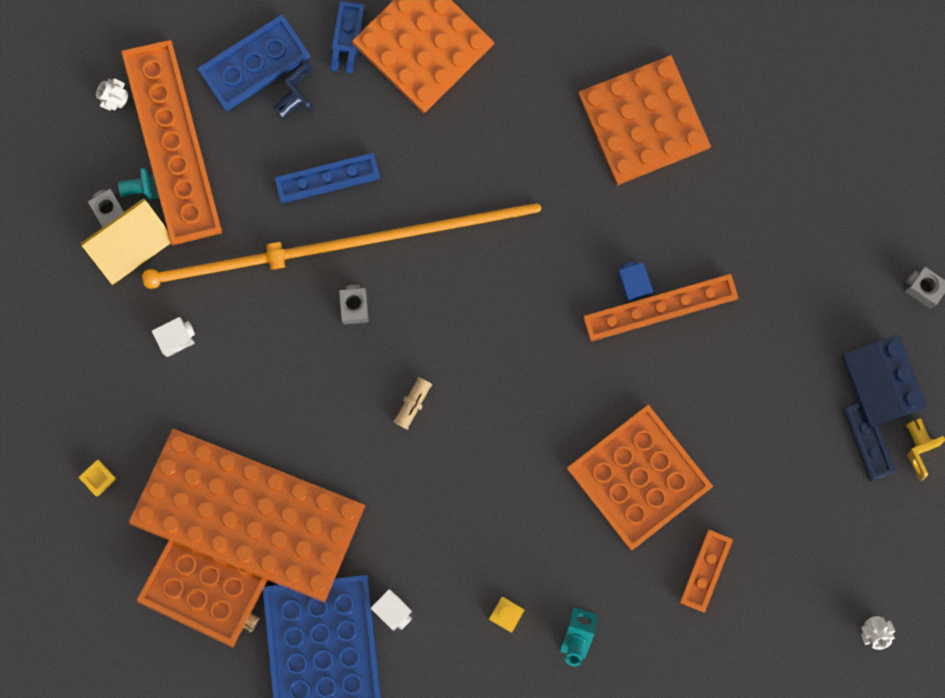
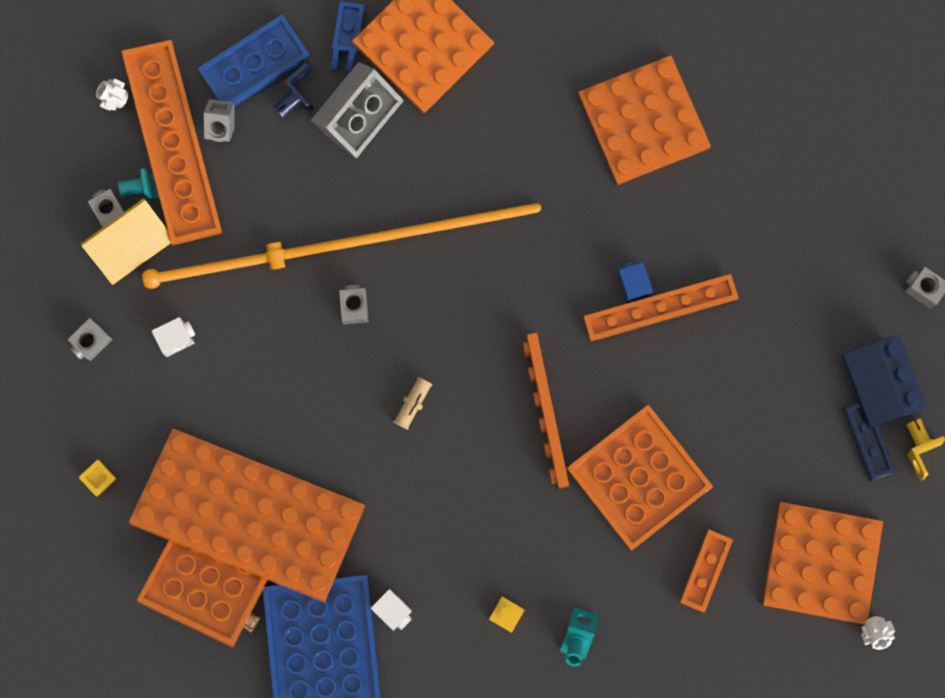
(101, 340): none -> light grey brick
(221, 112): none -> light grey brick
(327, 178): blue plate -> none
(357, 109): none -> light grey slope
(547, 421): none -> orange plate
(822, 563): none -> orange plate

